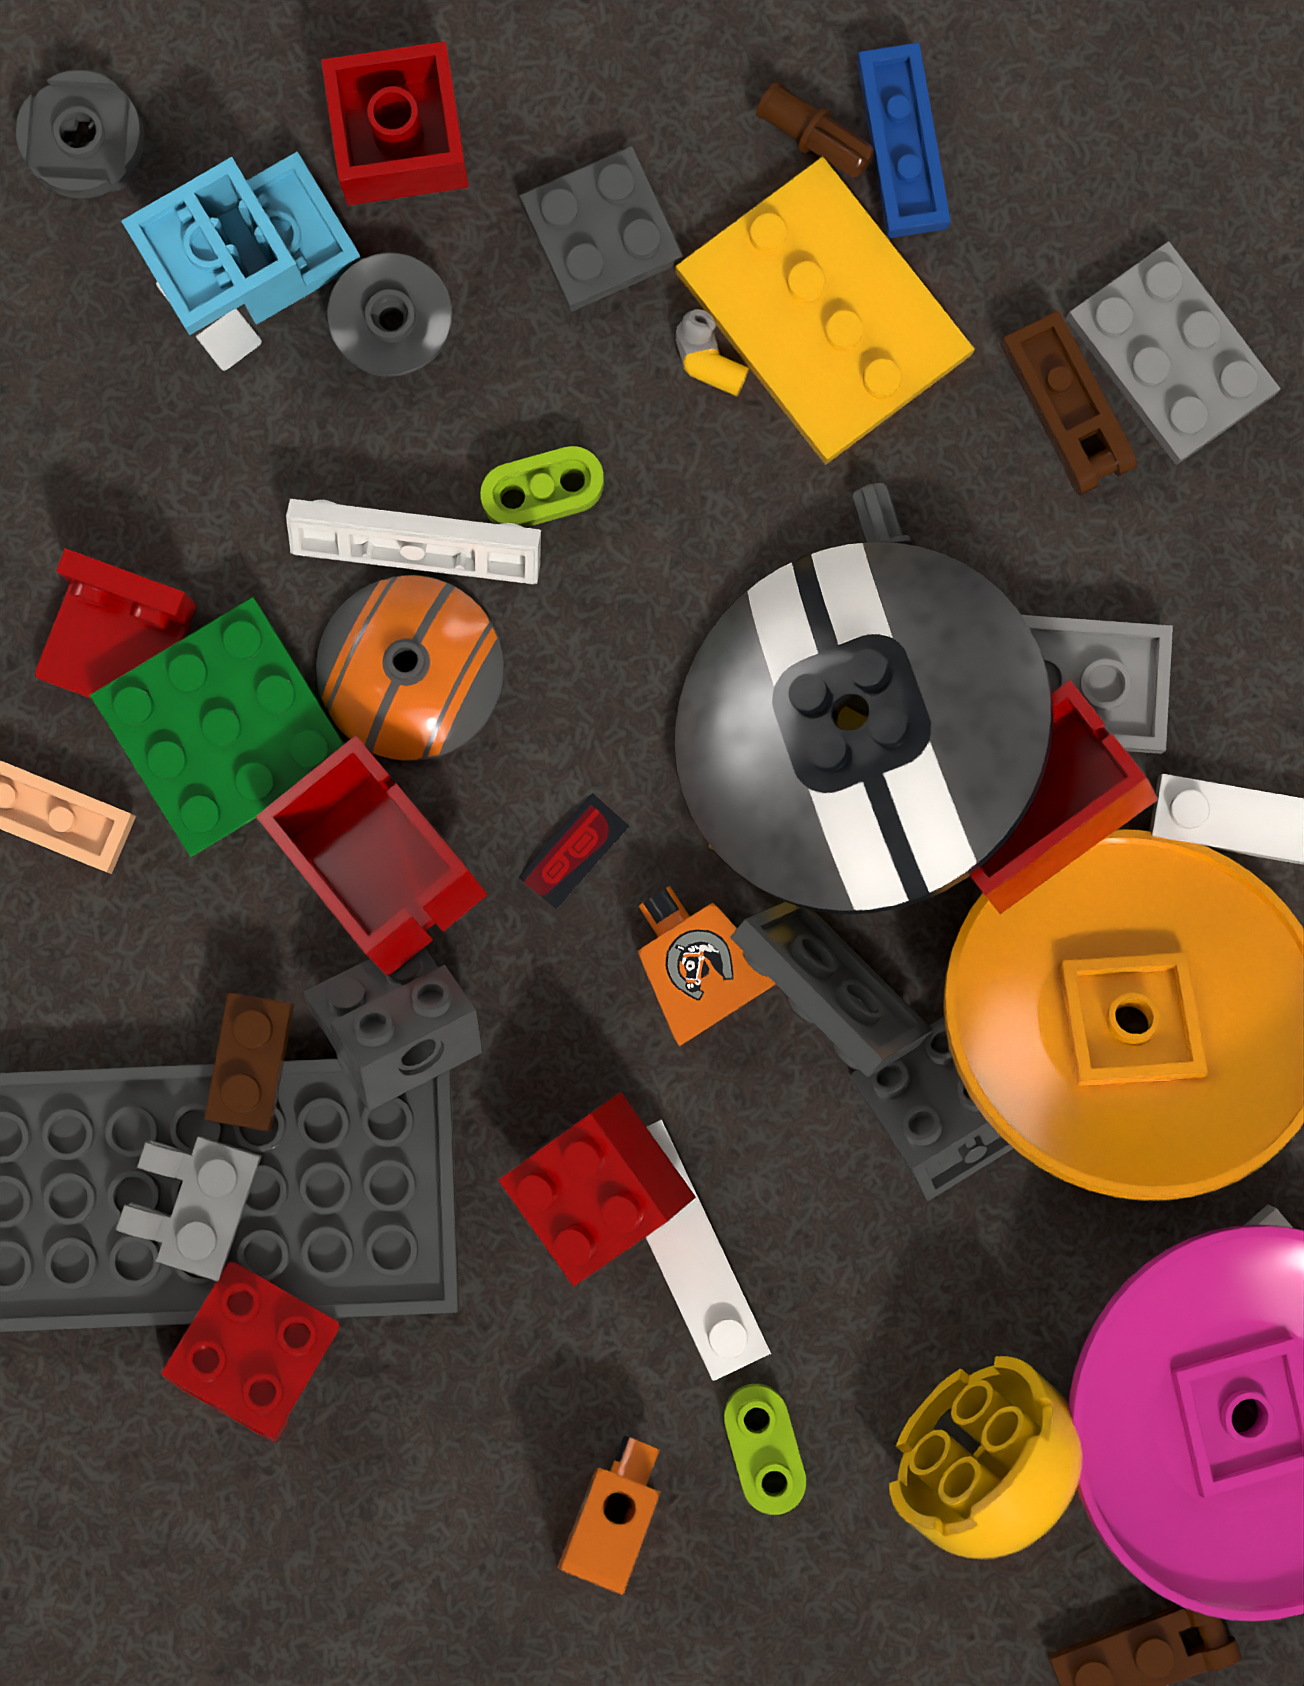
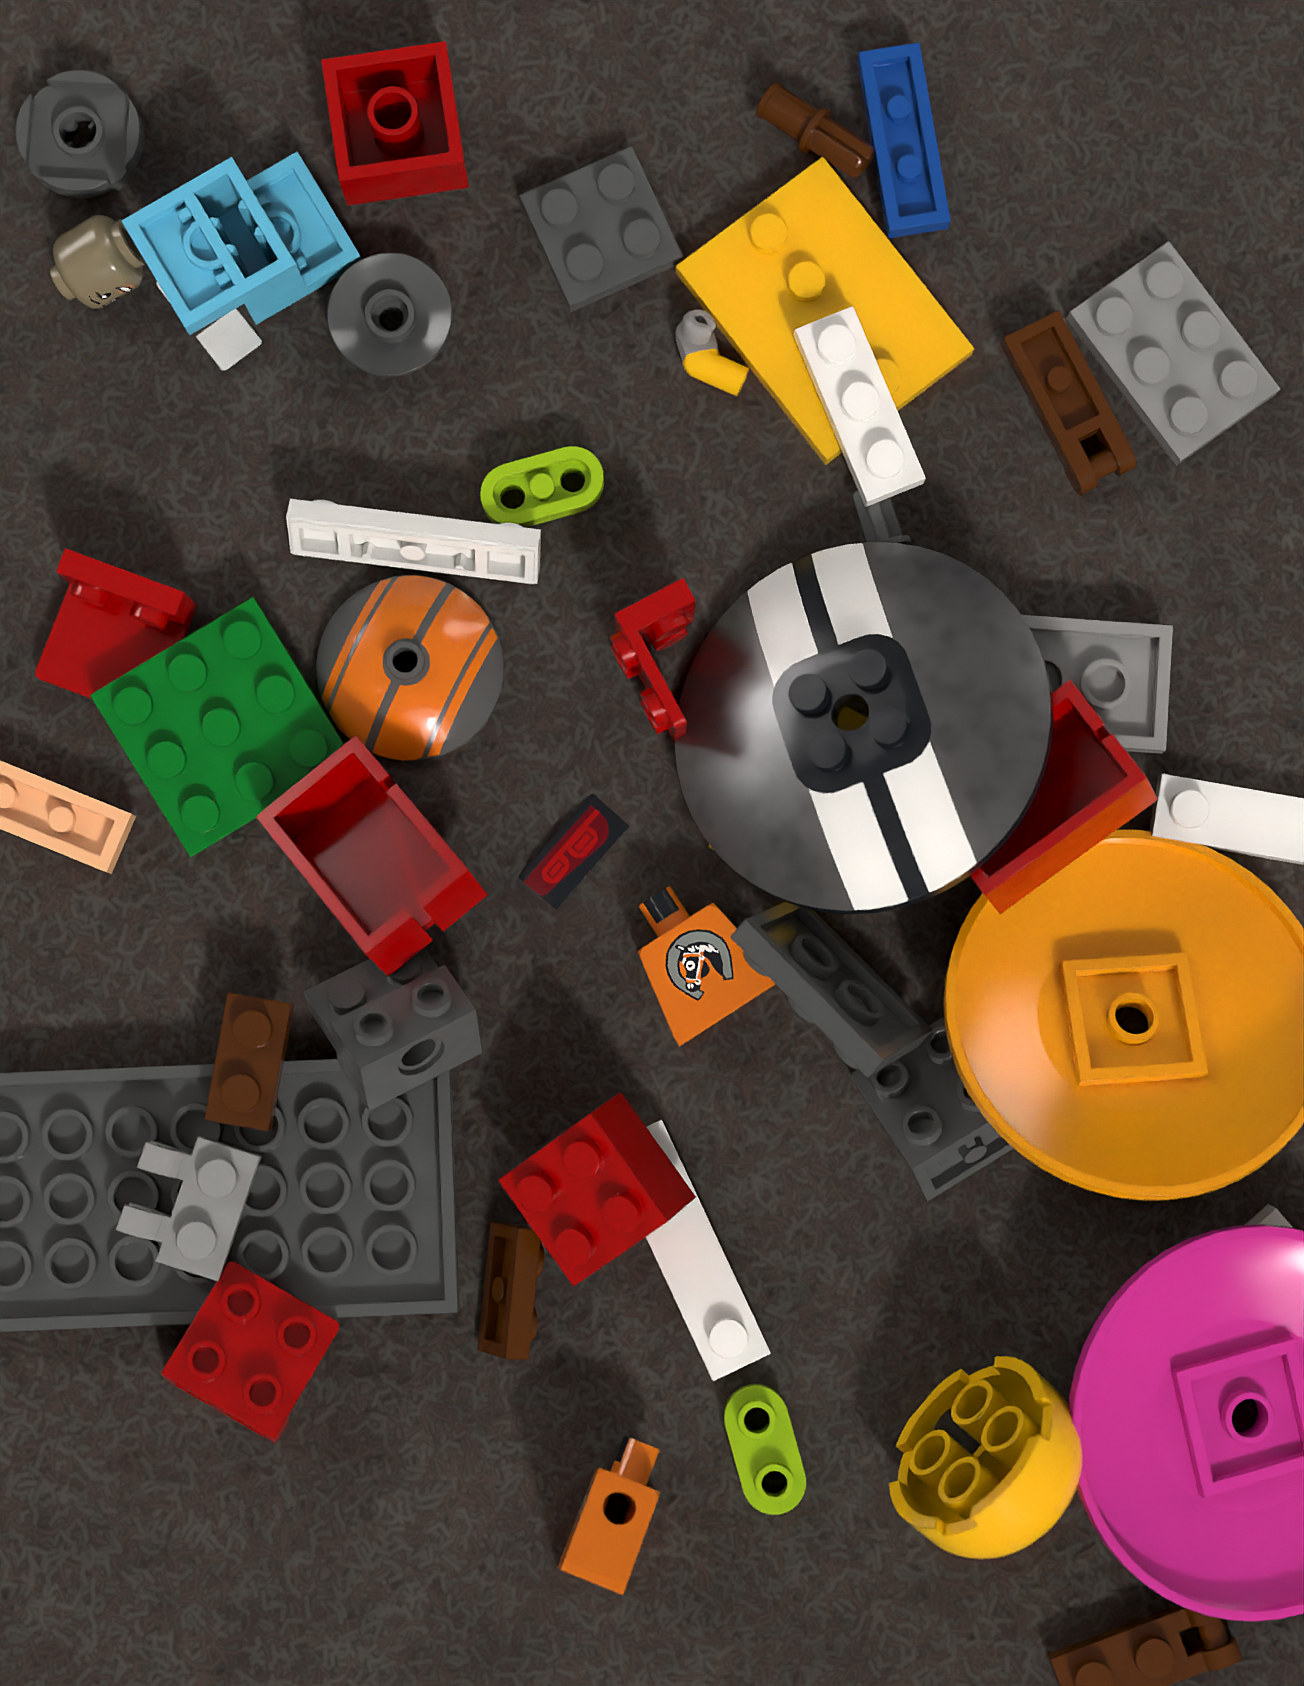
(96, 262): none -> dark tan head
(509, 1290): none -> reddish brown plate
(660, 622): none -> red bracket
(859, 406): none -> white plate

